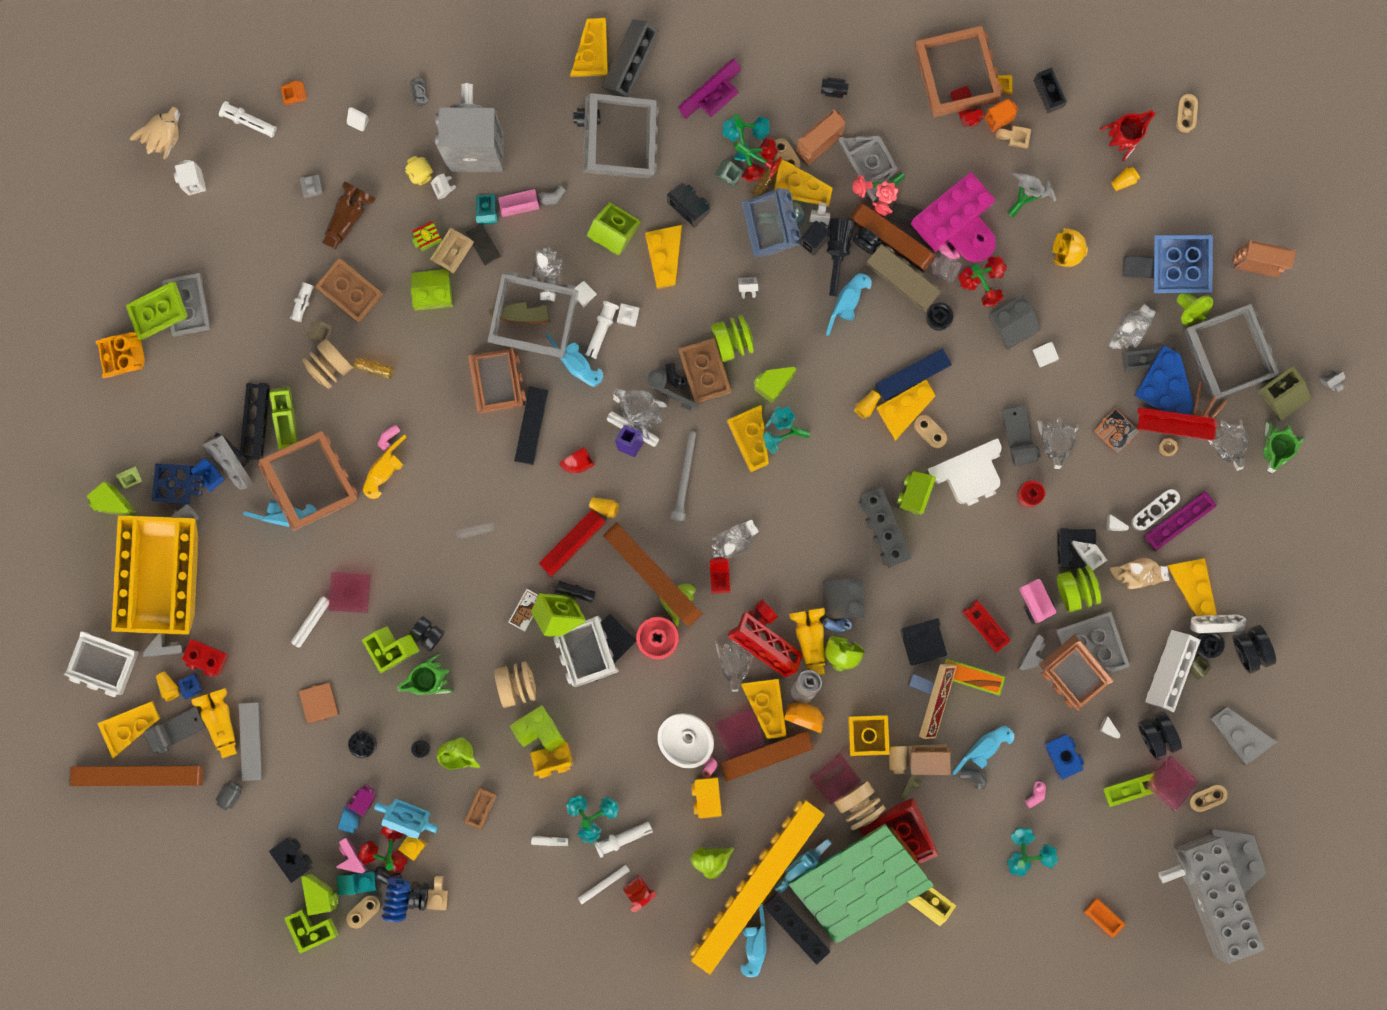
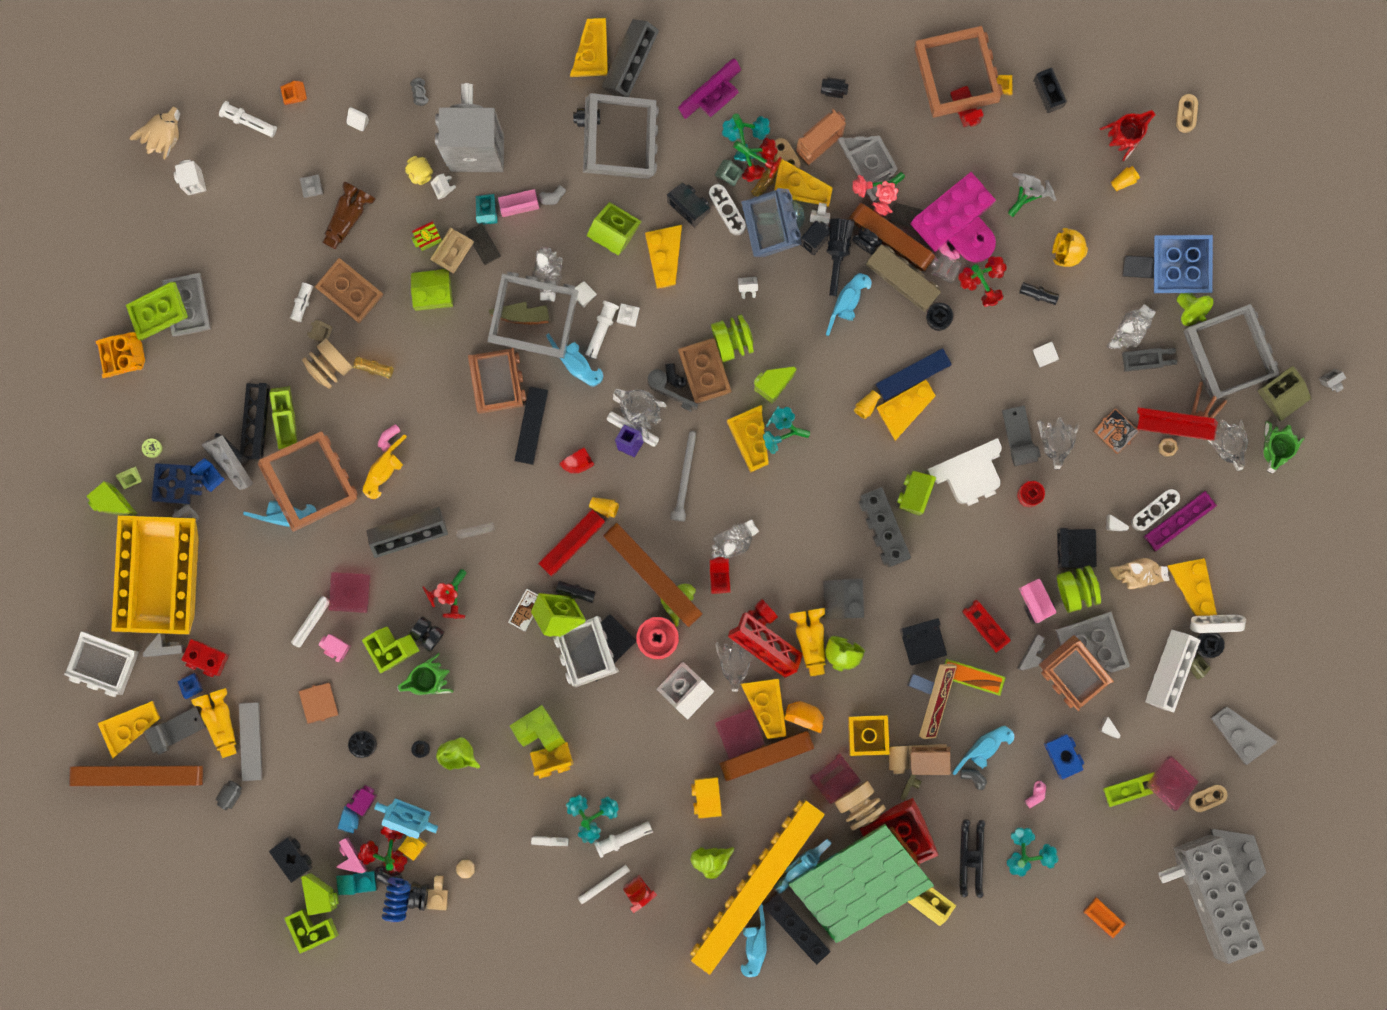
(151, 448): none -> yellowish green tile
(167, 687): yellow cone -> none
(334, 647): none -> bright pink brick
(363, 911): tan plate -> none
(407, 532): none -> dark grey brick
(448, 594): none -> red plant
(465, 868): none -> tan tile
(480, 808): medium nougat plate -> none
(515, 684): tan wheel -> none
(679, 747): white dish -> none
(685, 690): none -> white slope
(710, 766): bright pink arm -> none
(724, 195): none -> white beam
(806, 686): light grey wheel -> none
(837, 626): medium blue arm -> none
(930, 431): tan plate -> none
(971, 858): none -> black piece
(1001, 114): orange brick -> none
(1014, 322): dark grey slope -> none
(1017, 137): tan plate -> none
(1039, 293): none -> black pin
(1089, 554): white tile -> none
(1159, 735): black wheel -> none
(1166, 384): blue plate -> none
(1254, 649): black wheel -> none
(1263, 258): nougat window -> none

